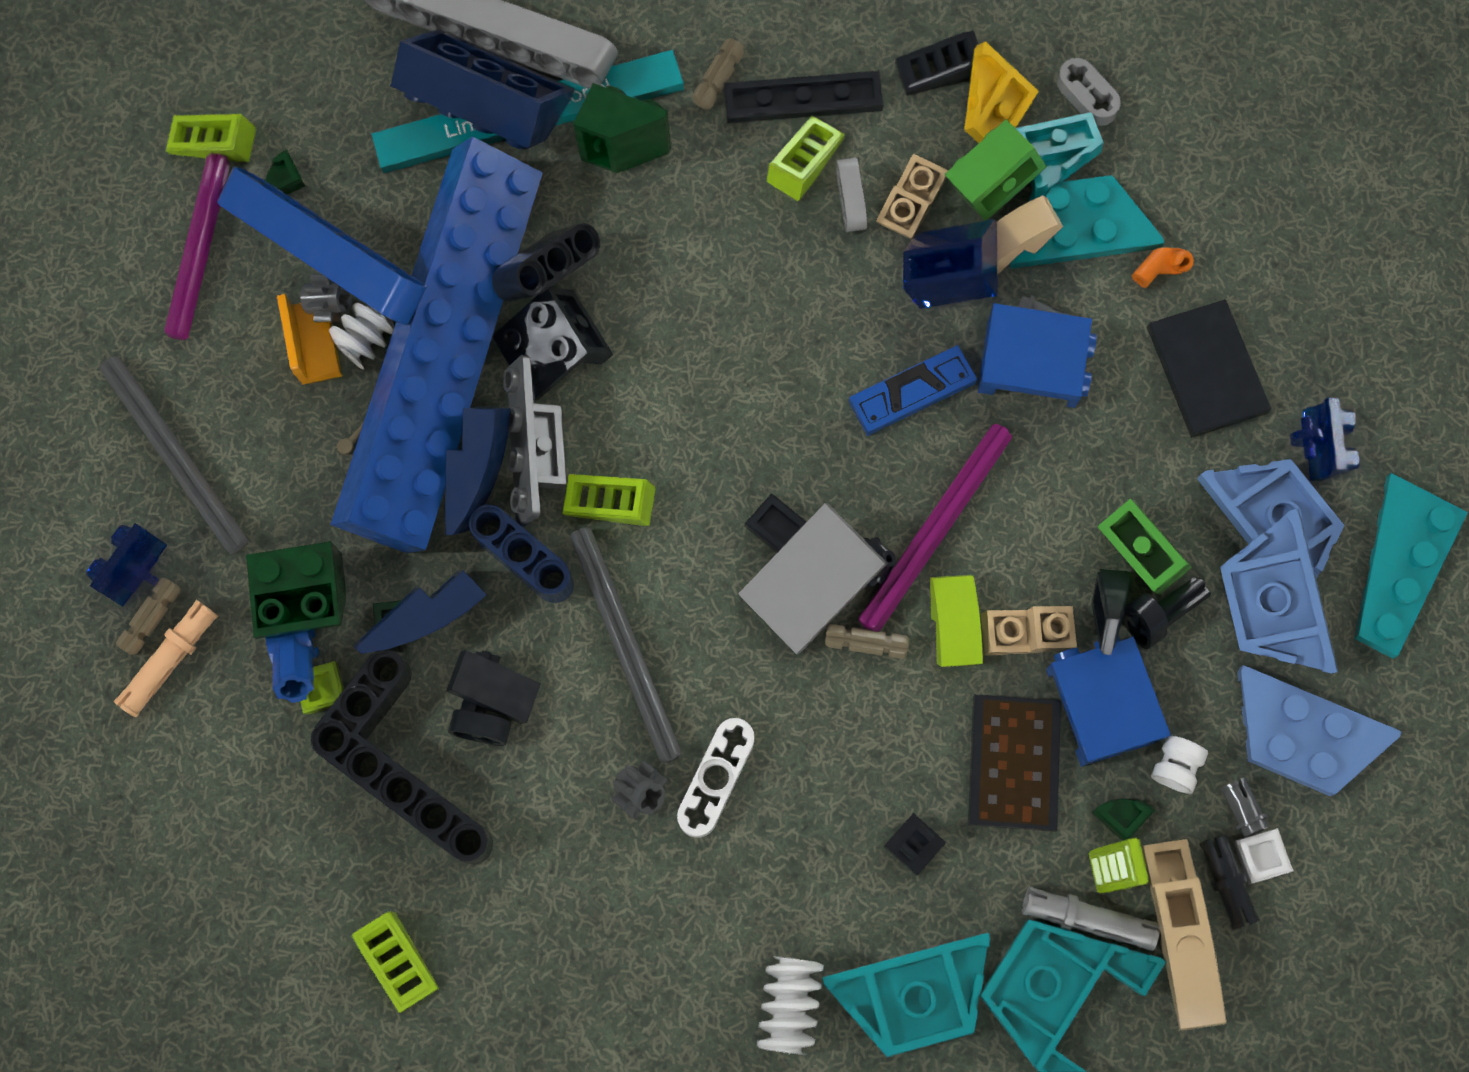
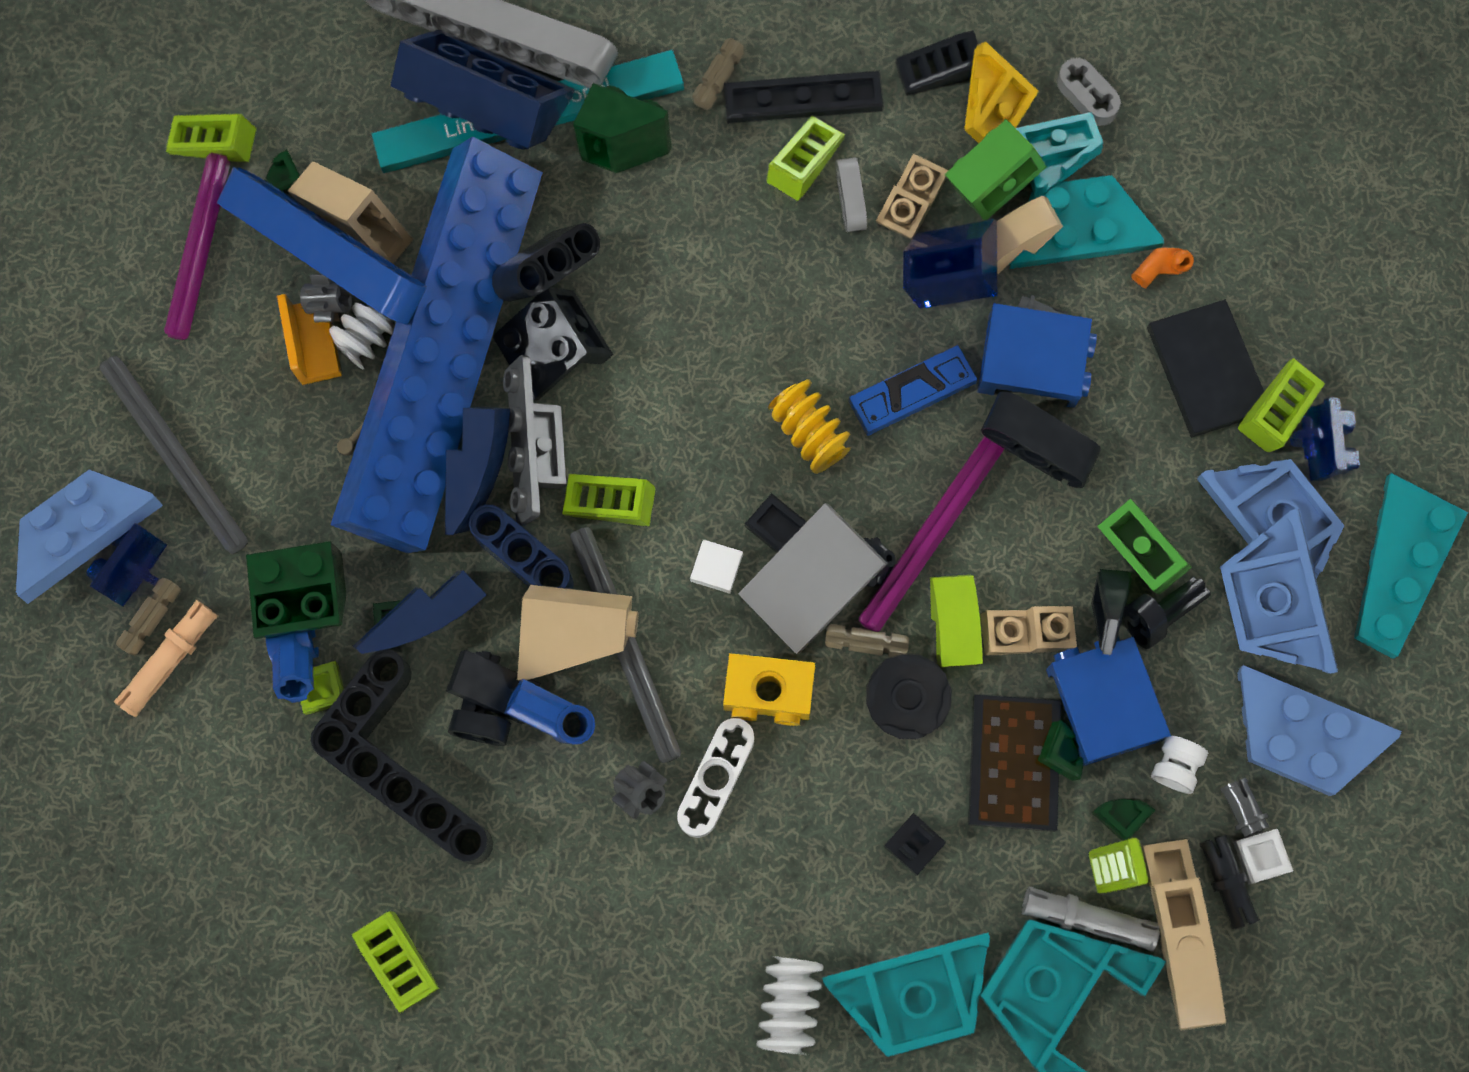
(75, 528): none -> medium blue wing
(351, 209): none -> tan slope
(547, 712): none -> blue piece
(571, 628): none -> tan slope
(716, 566): none -> white tile
(748, 672): none -> yellow brick
(809, 426): none -> yellow piece
(908, 696): none -> black tile
(1040, 439): none -> black beam
(1061, 752): none -> dark green tile
(1265, 427): none -> lime slope

